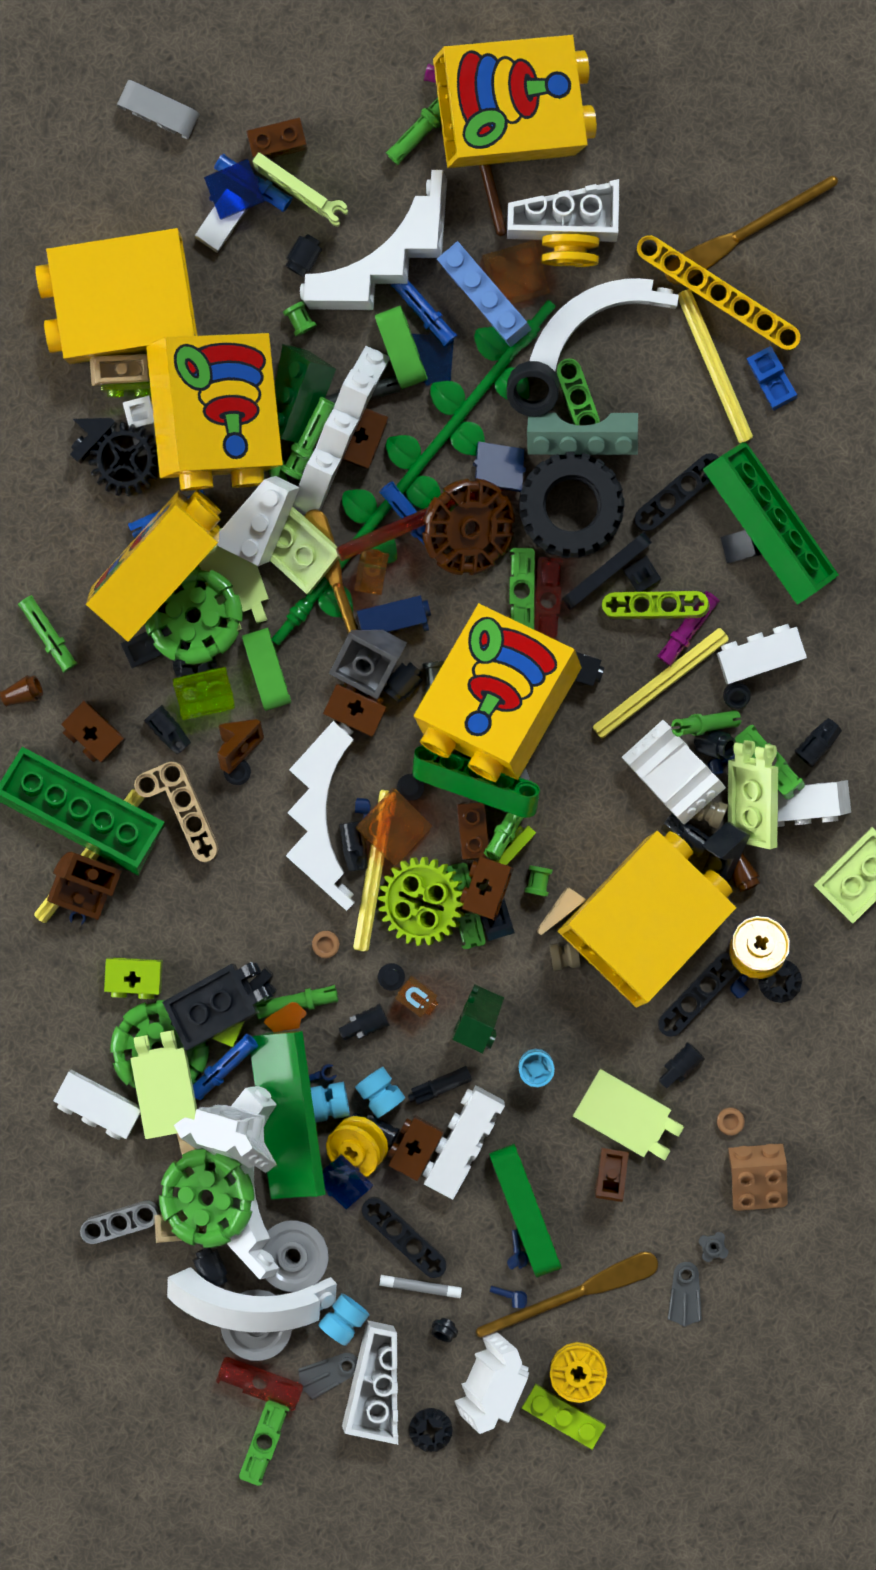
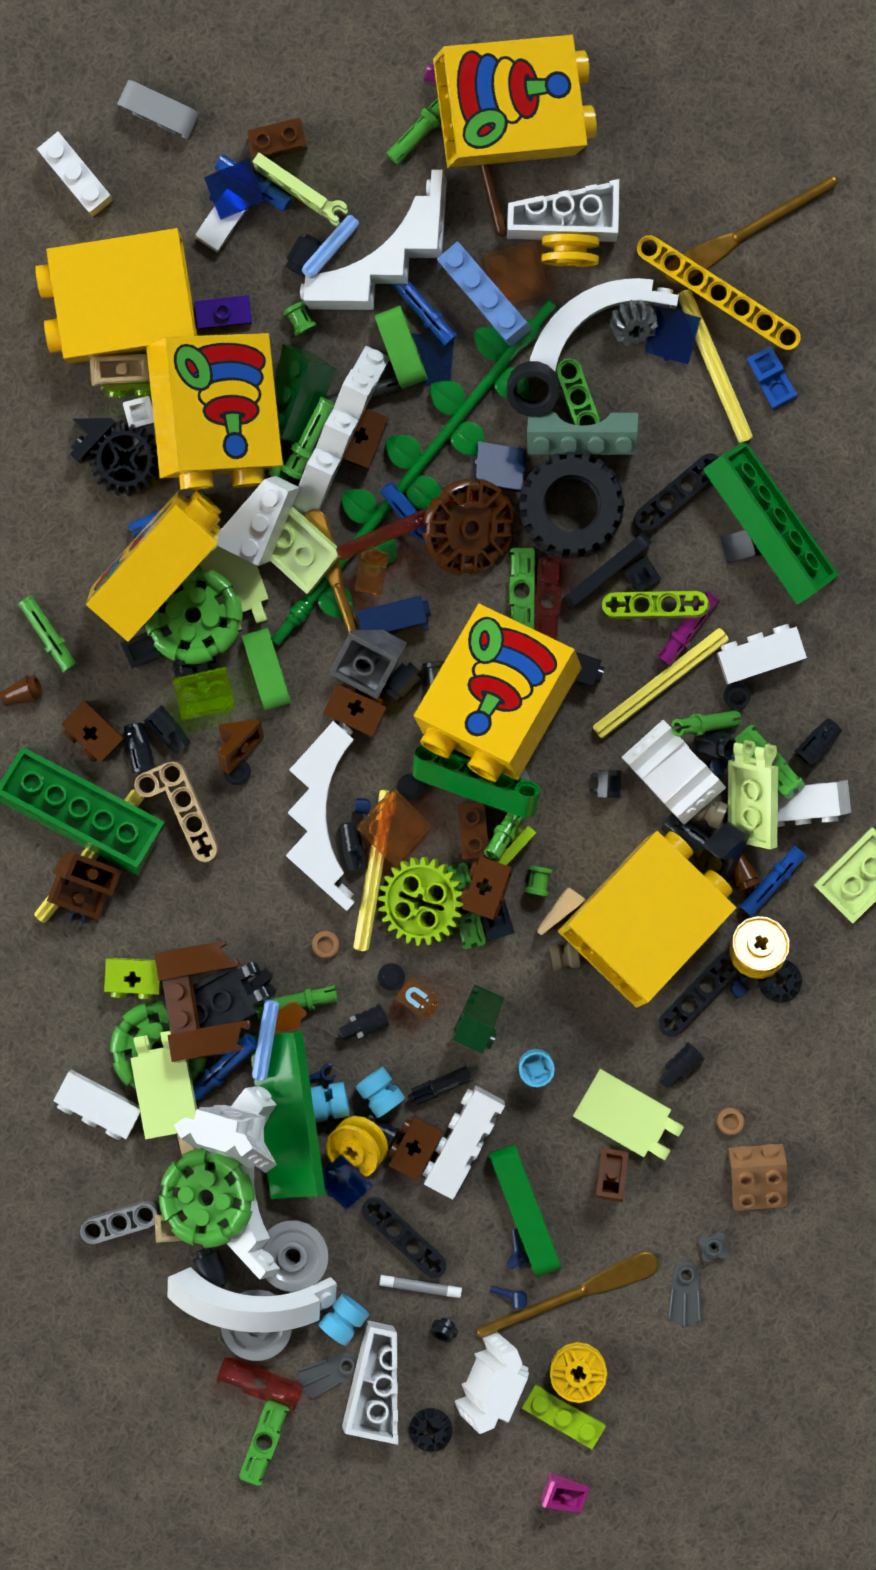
(75, 174): none -> white brick
(138, 748): none -> black hinge
(176, 971): none -> reddish brown wedge
(223, 312): none -> dark purple plate
(265, 1040): none -> light blue axle
(330, 246): none -> light blue axle
(564, 1494): none -> dark pink slope
(608, 783): none -> black tile
(633, 323): none -> dark grey gear
(674, 335): none -> clear blue piece
(773, 881): none -> blue pin

